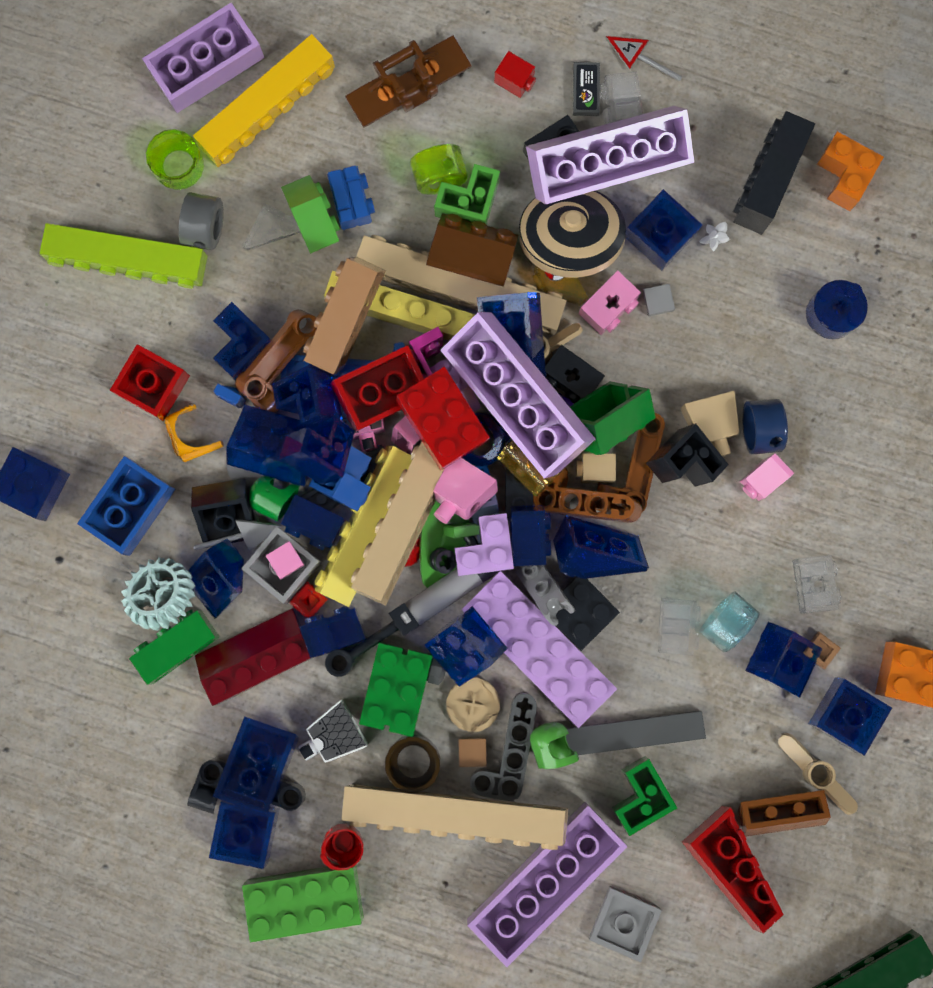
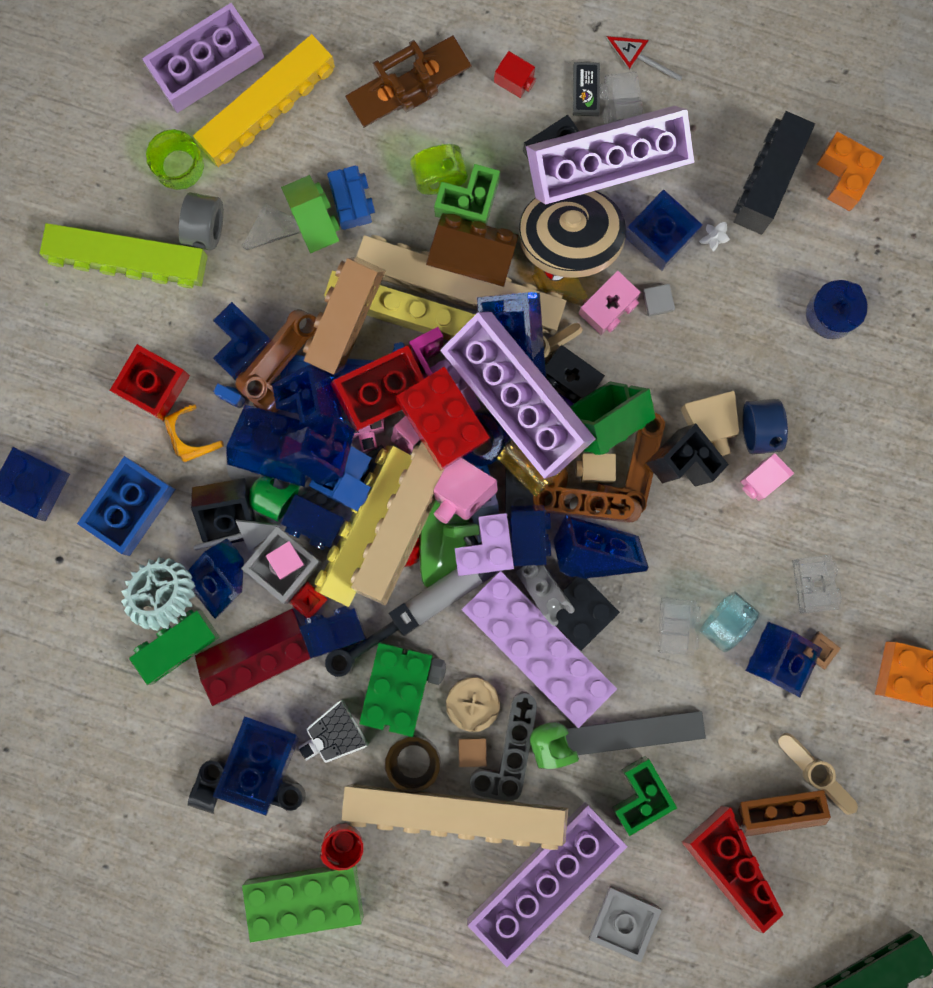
(243, 835): clear blue brick -> none
(435, 558): black bush -> none
(466, 646): clear blue brick -> none
(850, 716): clear blue brick -> none

